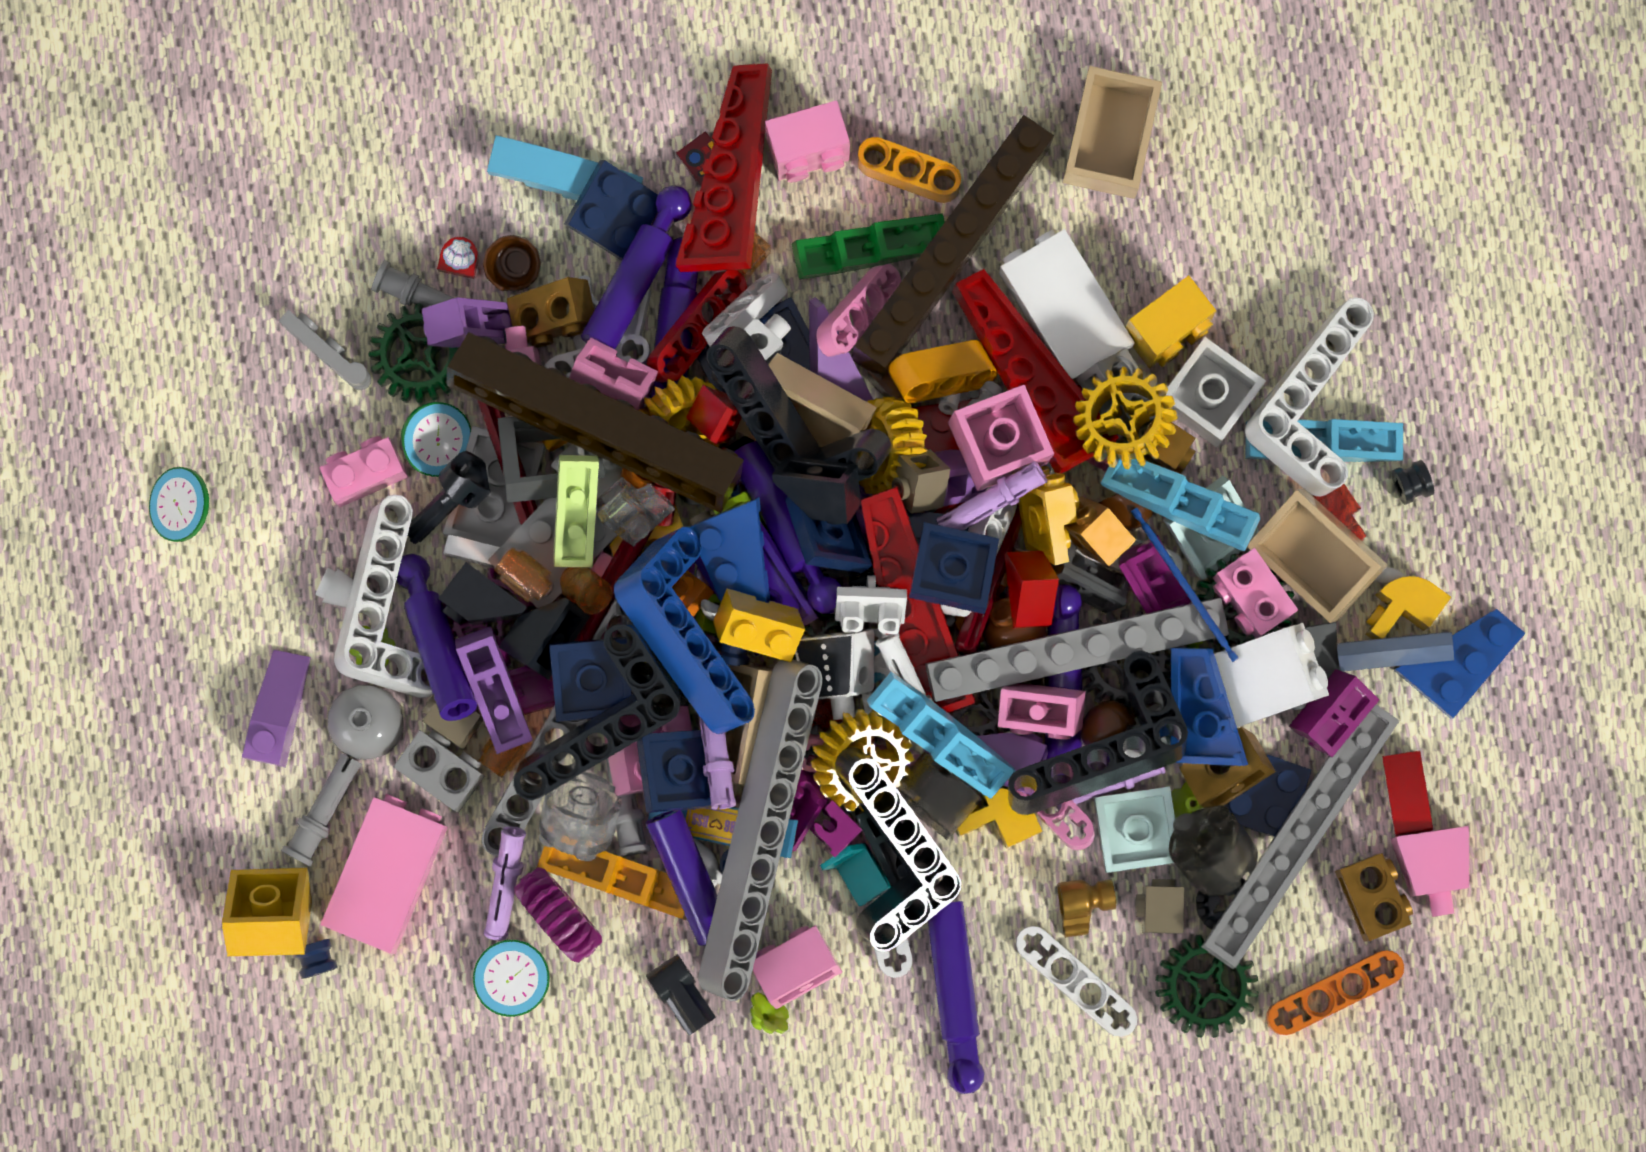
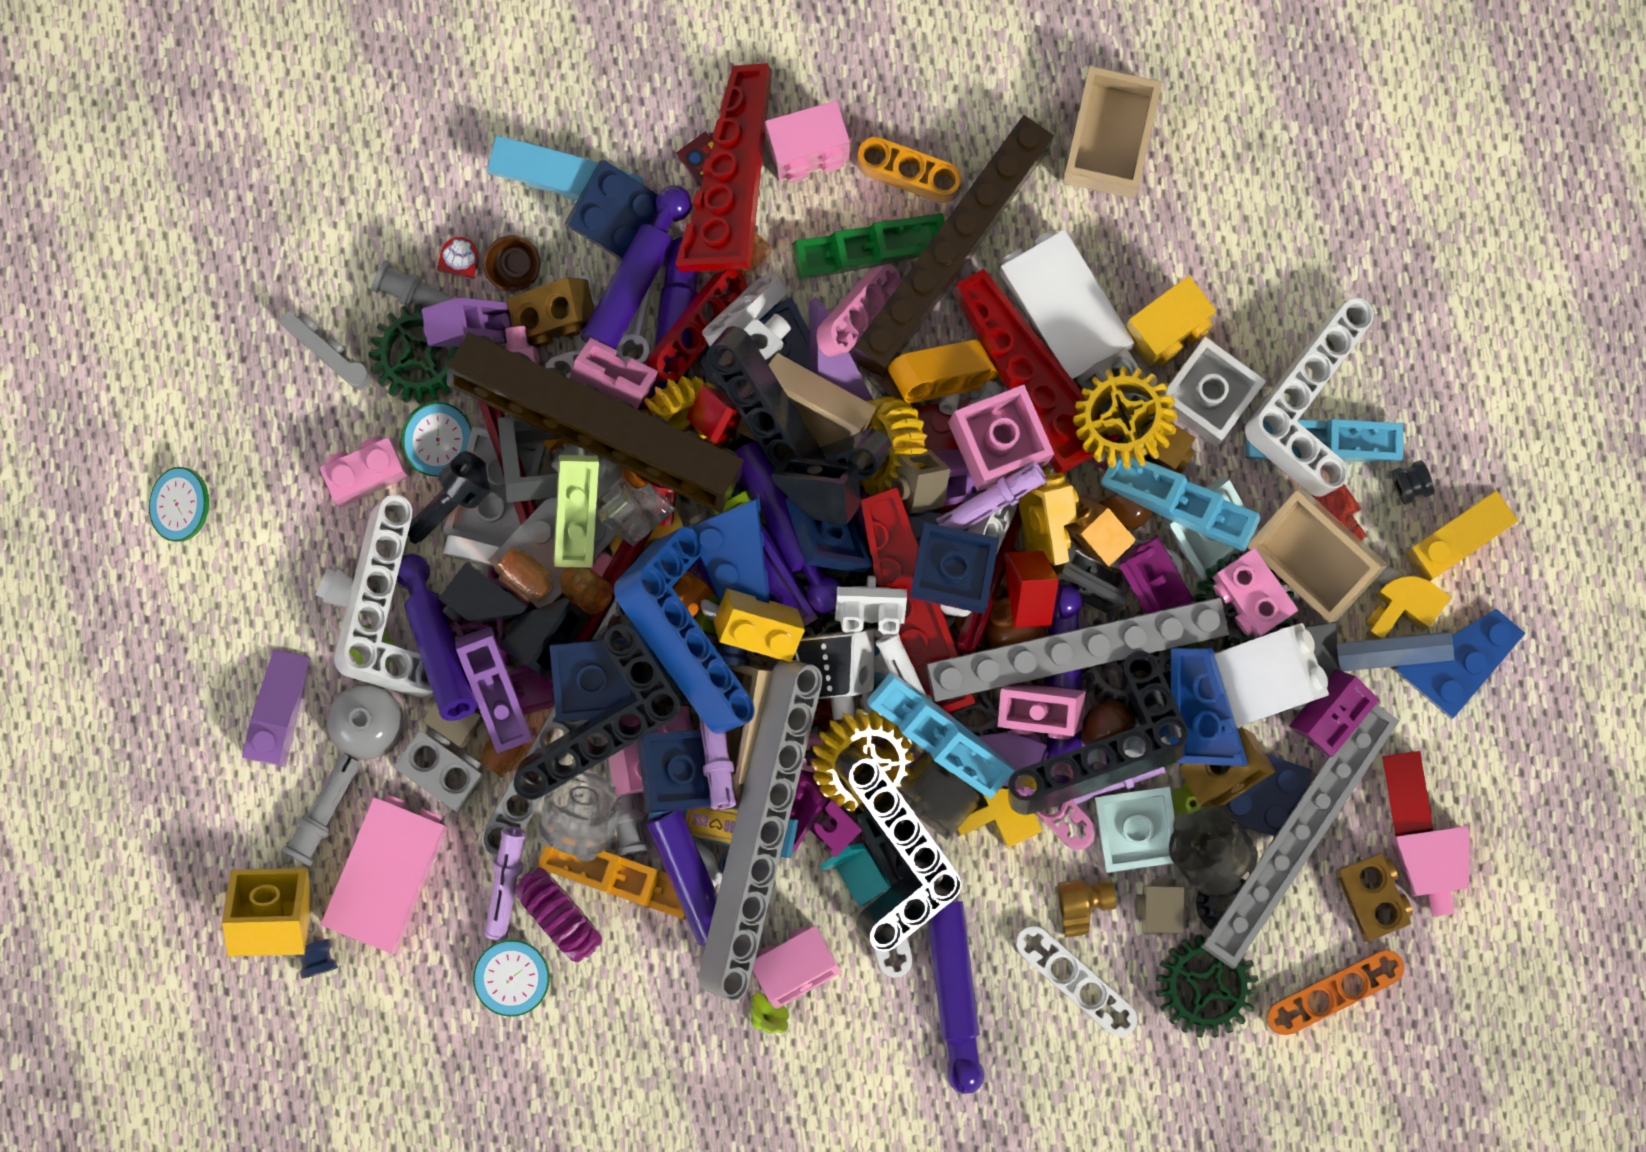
(678, 989): black piece -> none
(1184, 584): blue piece -> none
(1461, 536): none -> yellow slope

